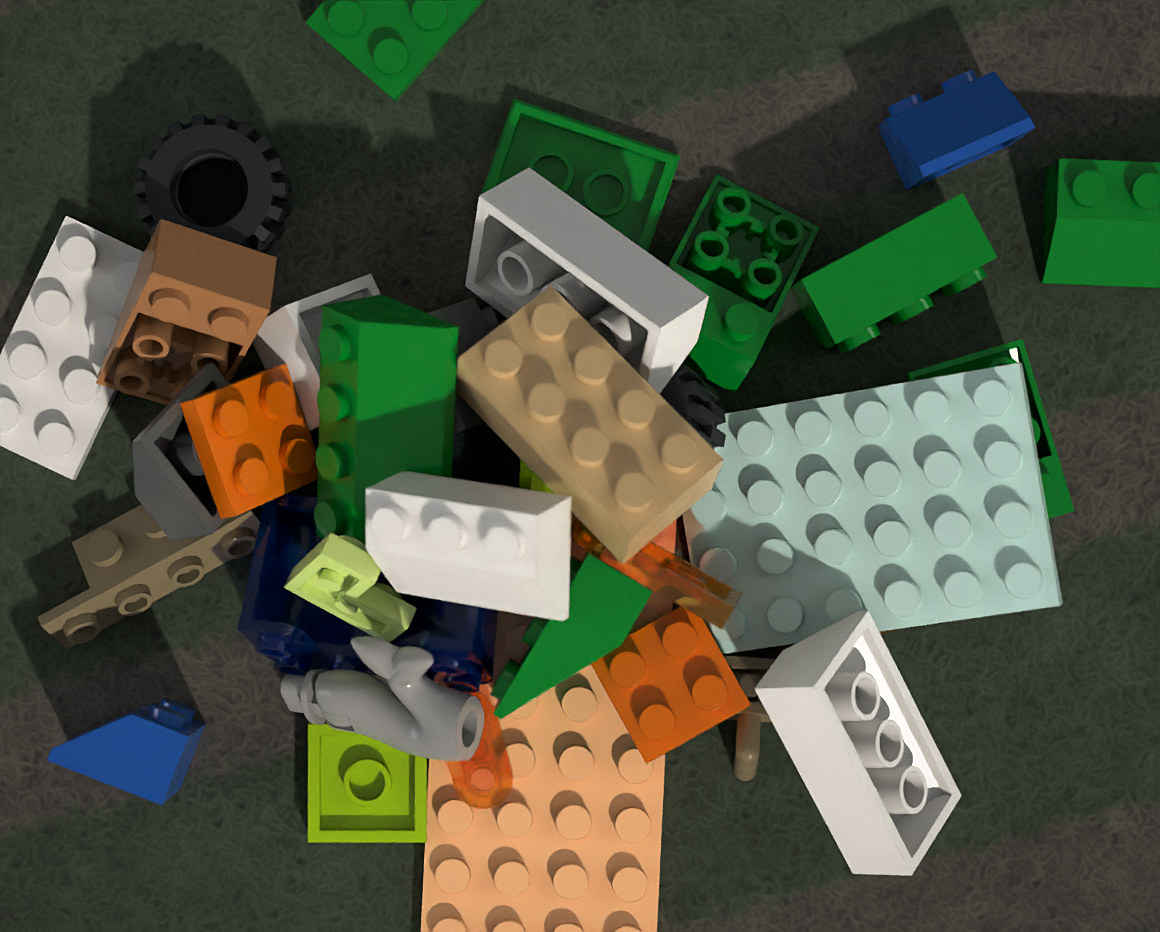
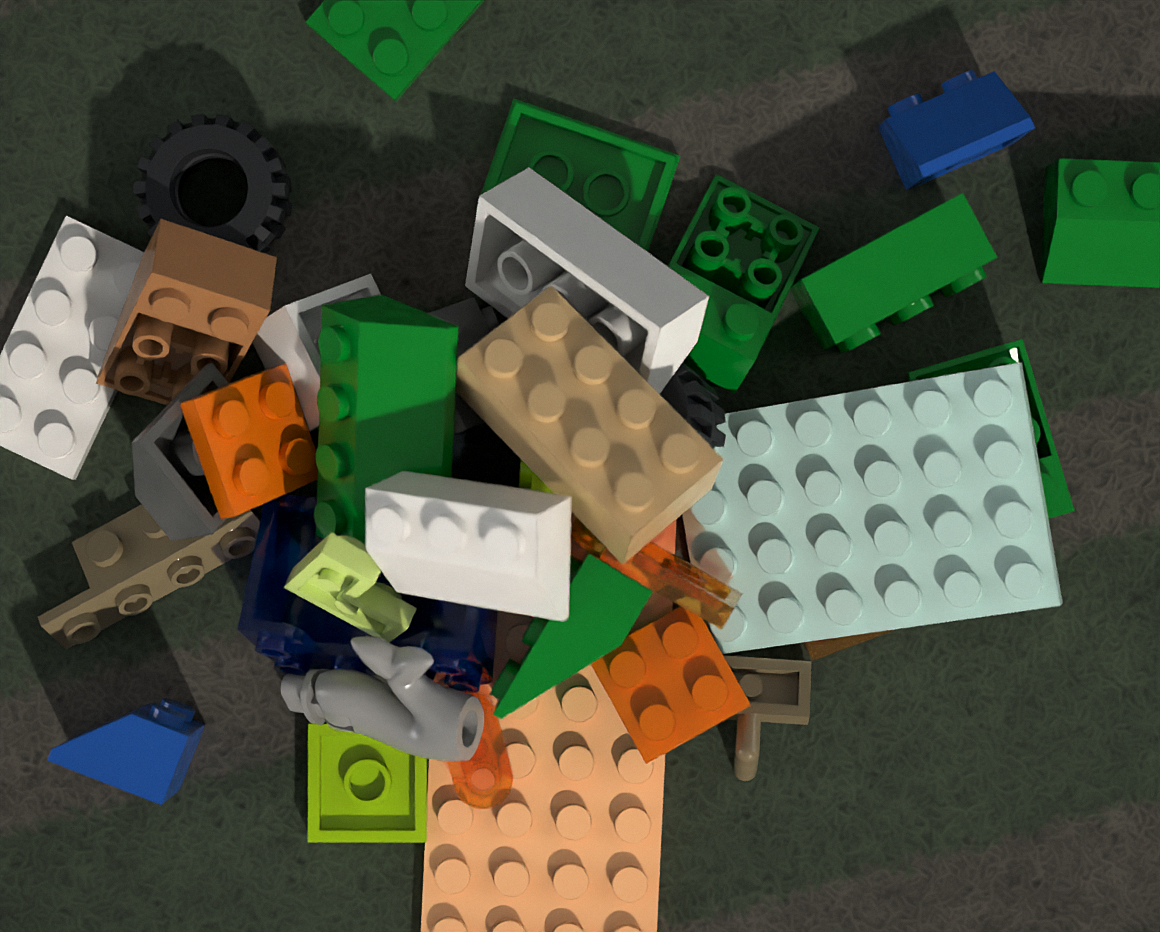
(860, 745): white slope -> none

